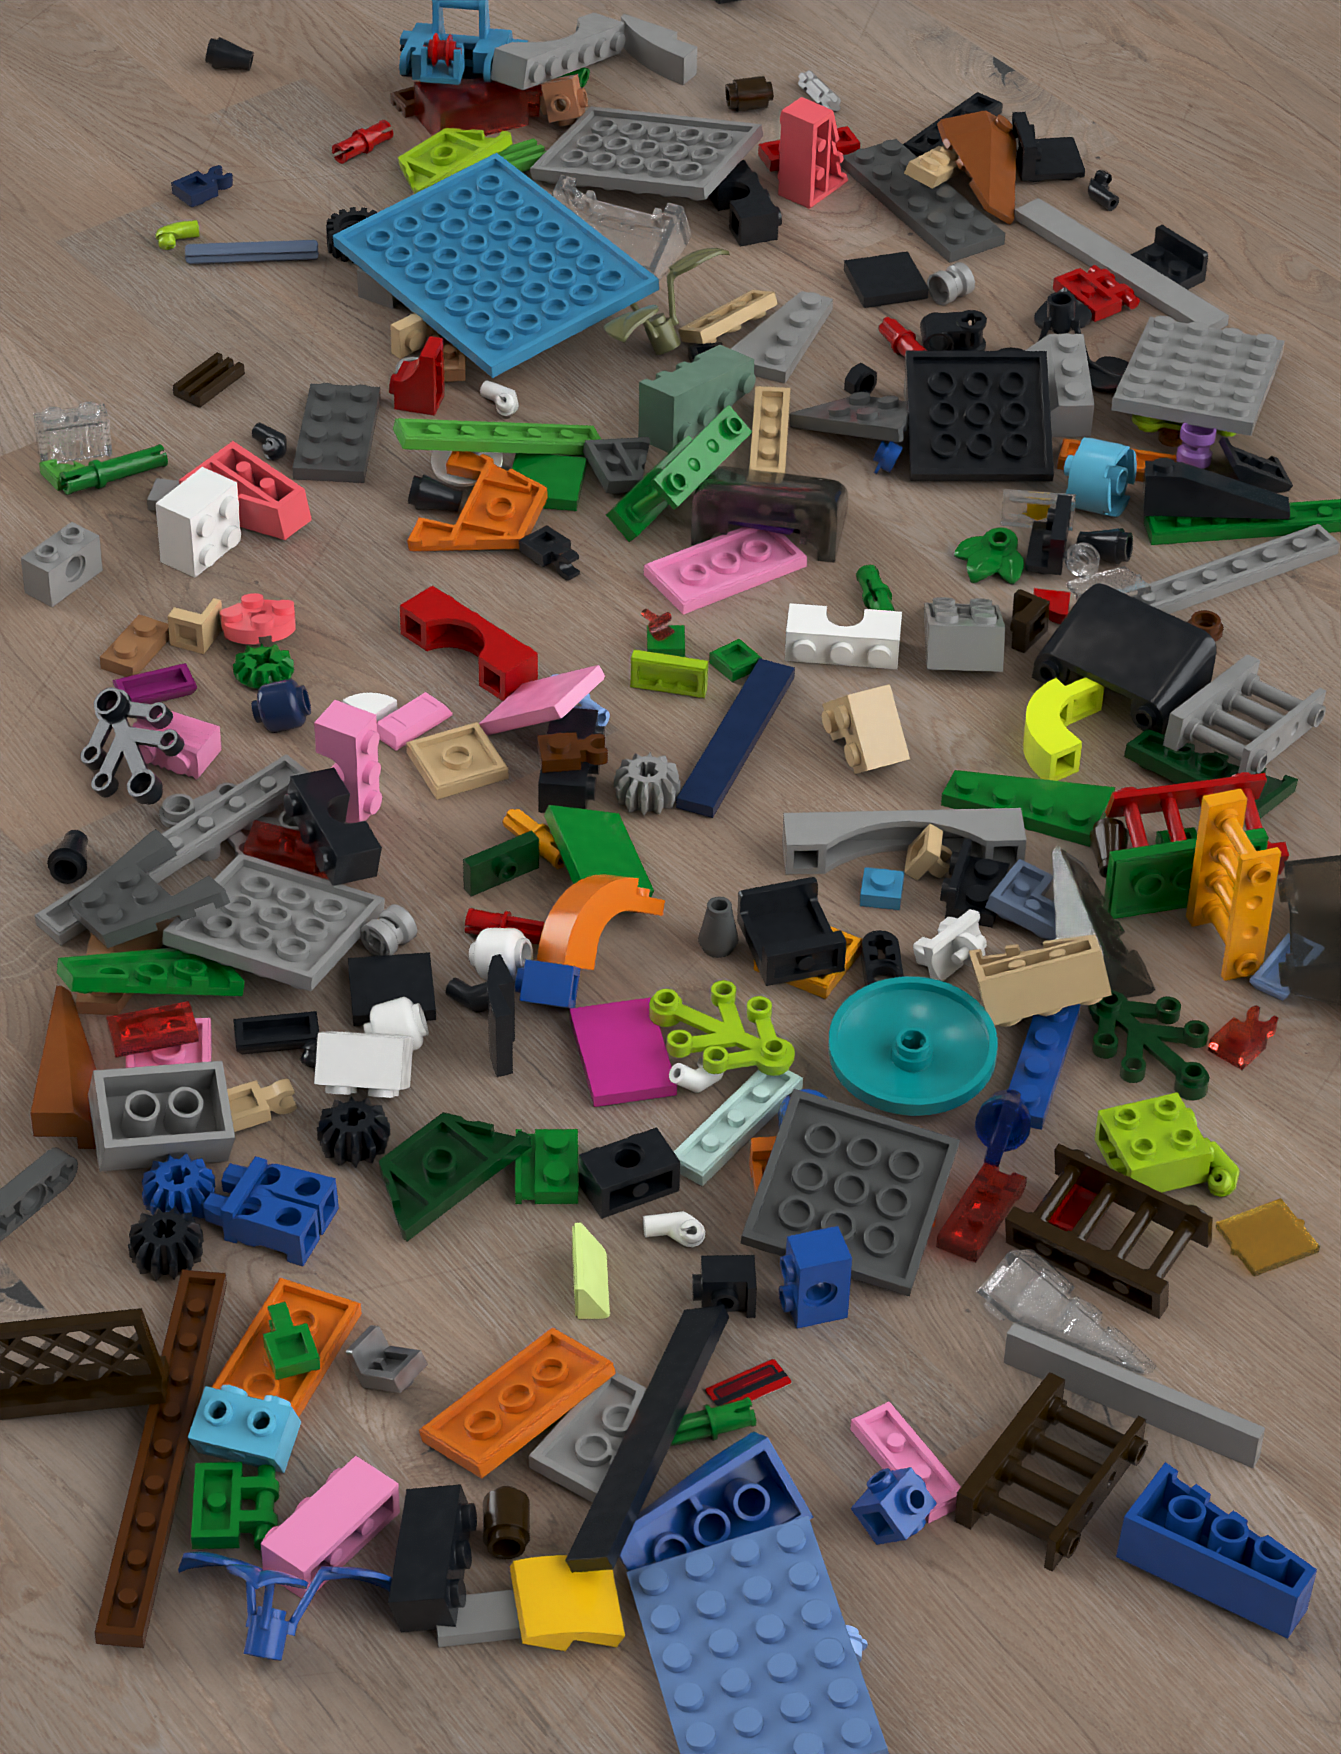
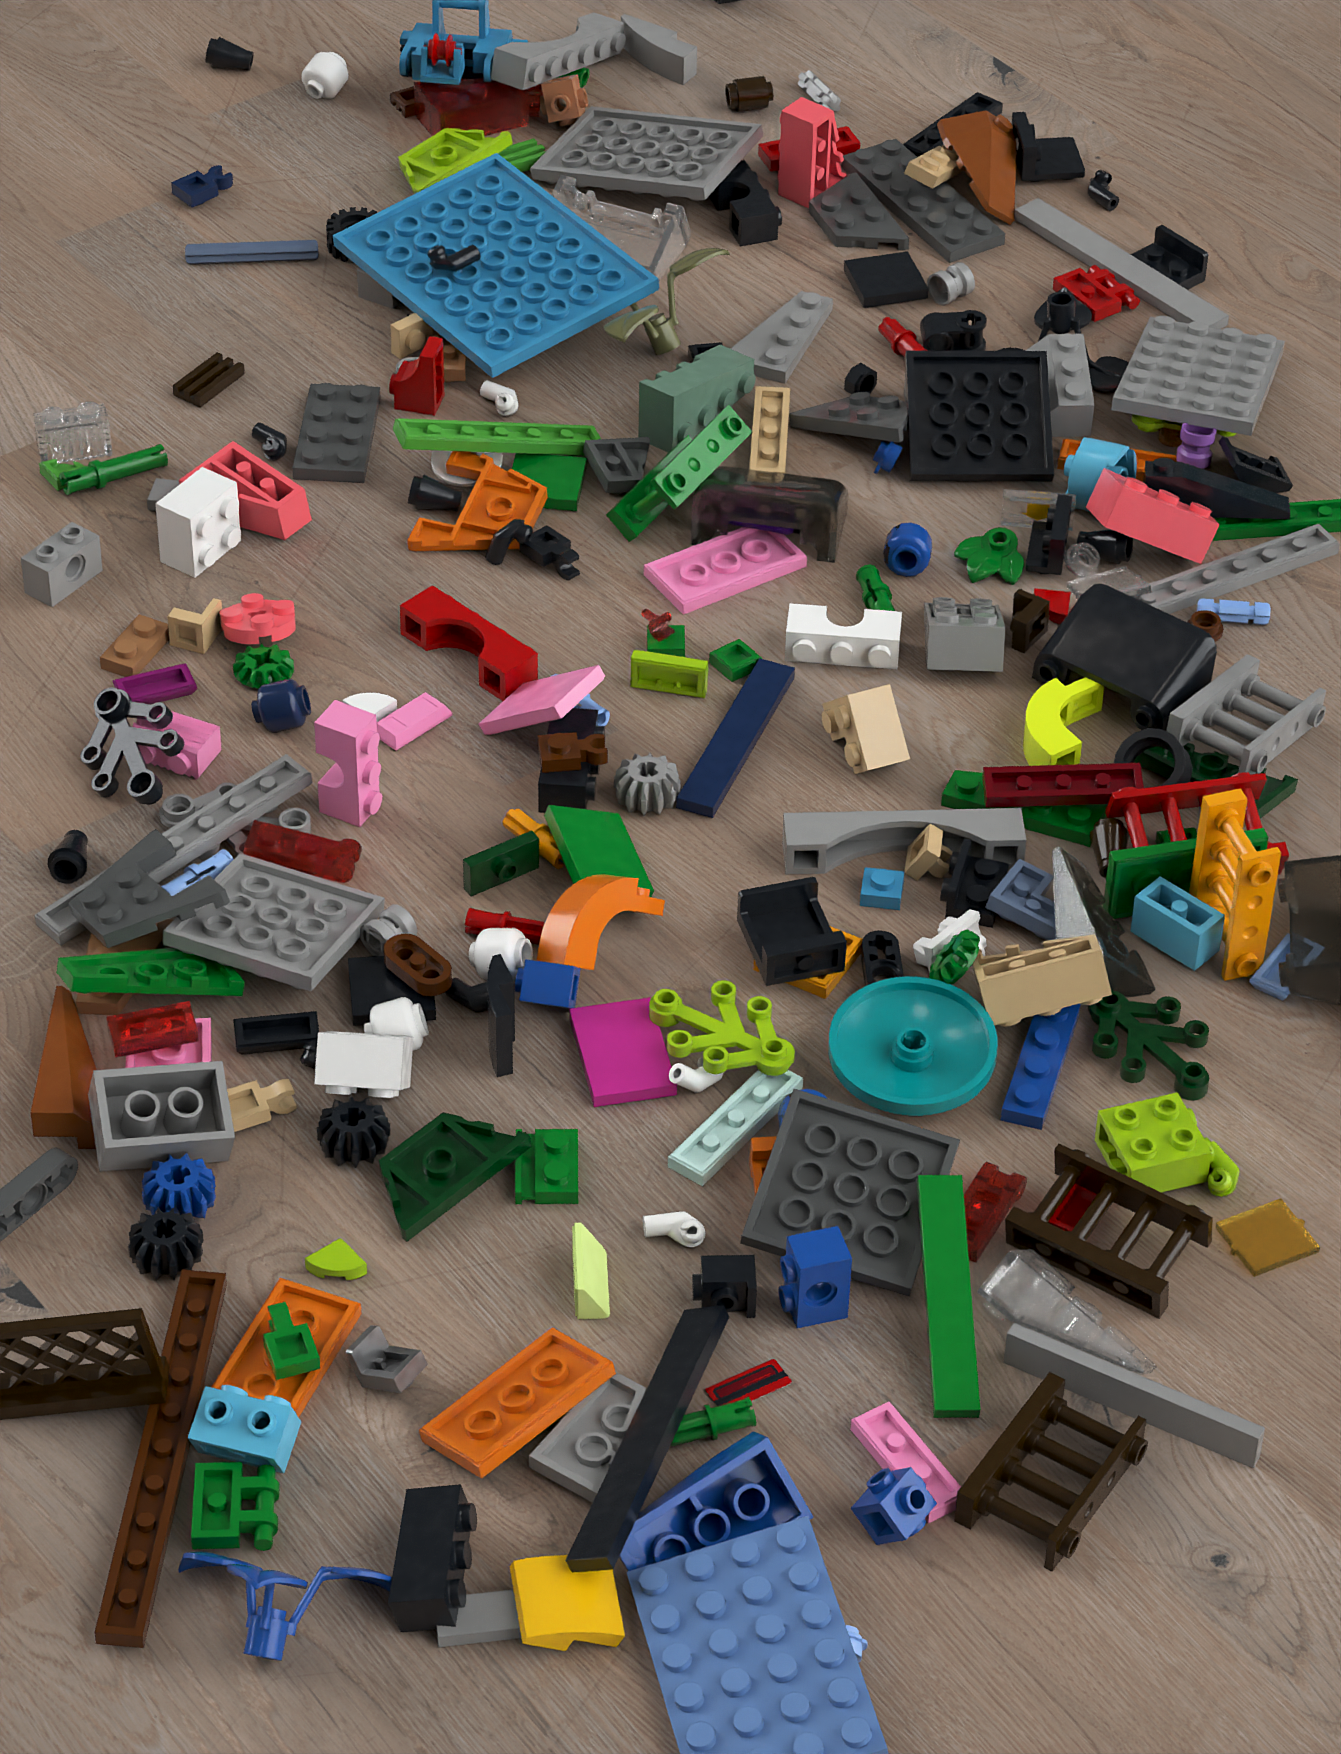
(170, 233): lime arm -> none
(212, 866): none -> light blue pin
(274, 1207): blue hips -> none
(320, 808): black arch -> none
(325, 75): none -> white head
(332, 1523): bright pink brick -> none
(336, 1260): none -> lime tile
(362, 141): red pin -> none
(418, 964): none -> reddish brown plate
(455, 261): none -> black arm
(457, 760): tan tile -> none
(503, 538): none -> black arm
(506, 1522): dark brown brick -> none
(629, 1172): black brick -> none
(718, 930): dark grey cone -> none
(728, 317): tan plate -> none
(855, 216): none -> dark grey wing
(907, 549): none -> blue head
(948, 1297): none -> green tile
(955, 957): none -> green gear
(1002, 1124): clear blue piece -> none
(1057, 784): none -> dark red plate
(1150, 738): none -> black tyre
(1152, 516): none -> coral wedge
(1177, 923): none -> medium azure brick
(1214, 1554): blue wedge -> none
(1237, 611): none -> light blue axle
(1242, 1042): clear red plate -> none

